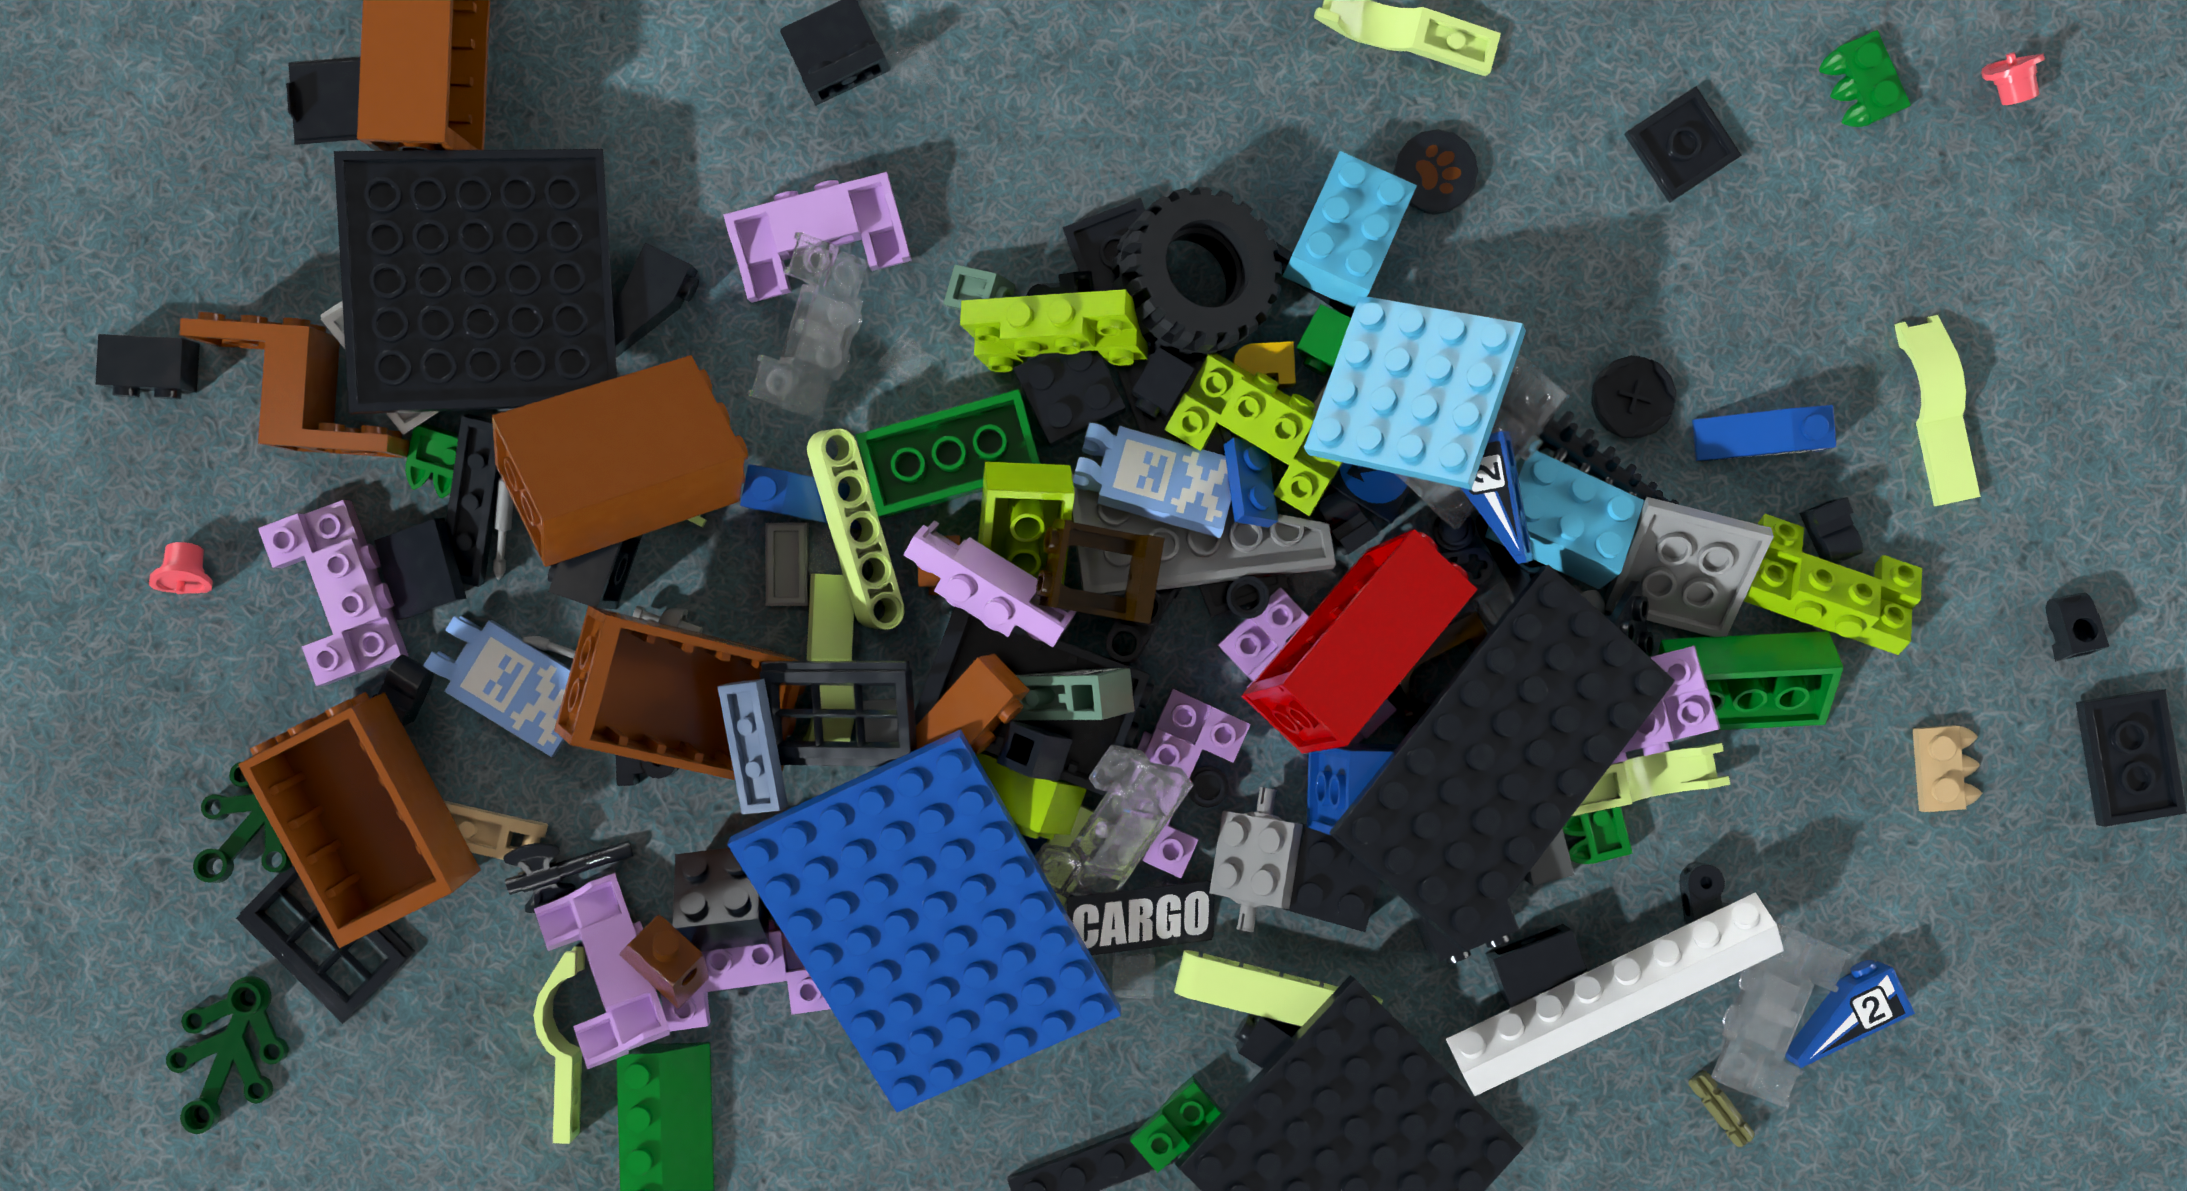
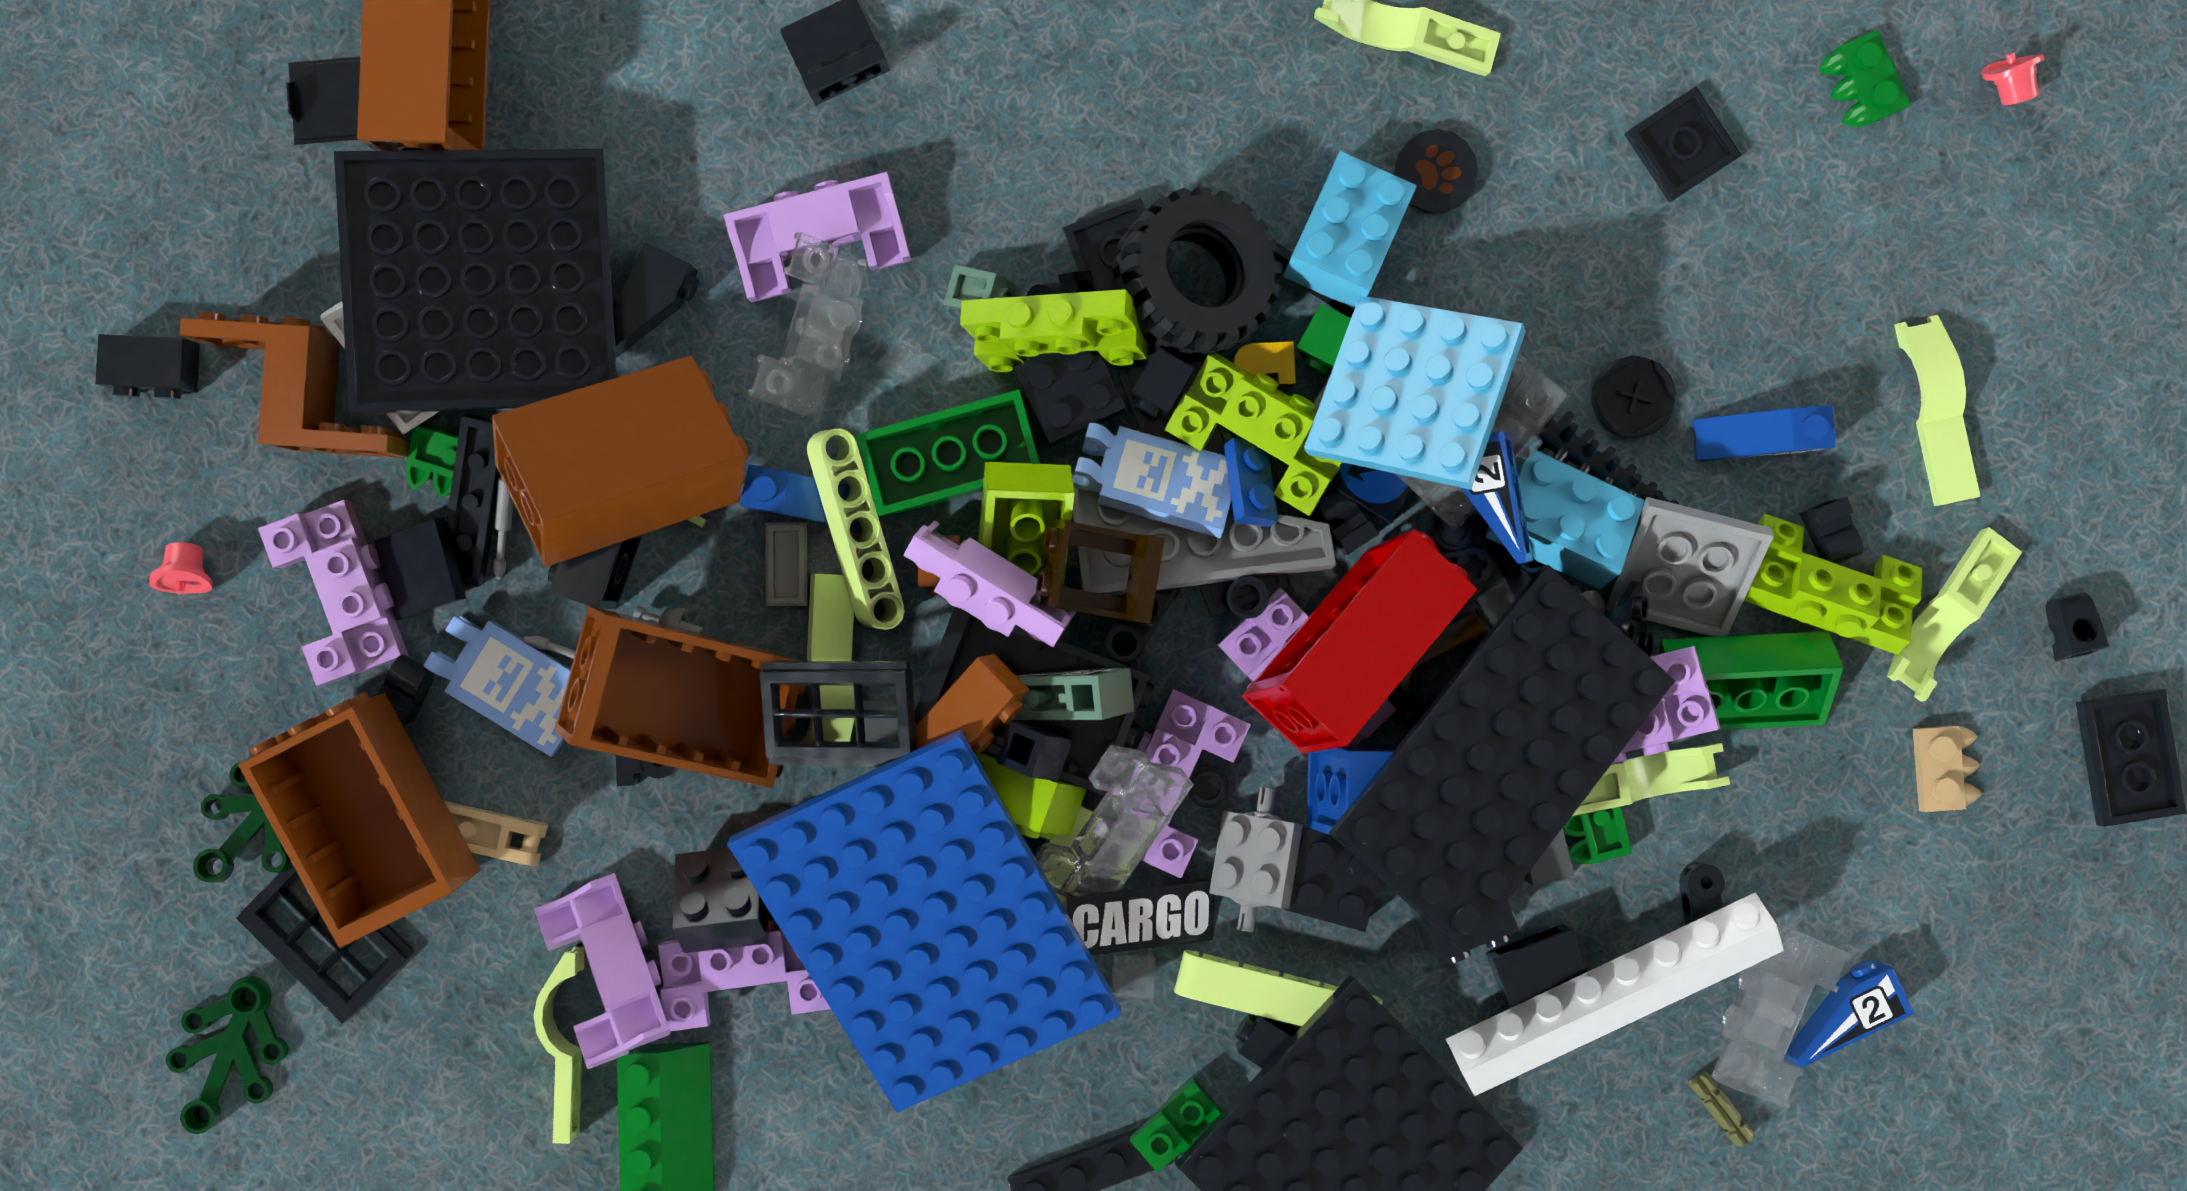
(545, 876): black piece -> none
(665, 960): reddish brown torso -> none
(753, 746): sand blue plate -> none
(1953, 610): none -> yellowish green piece

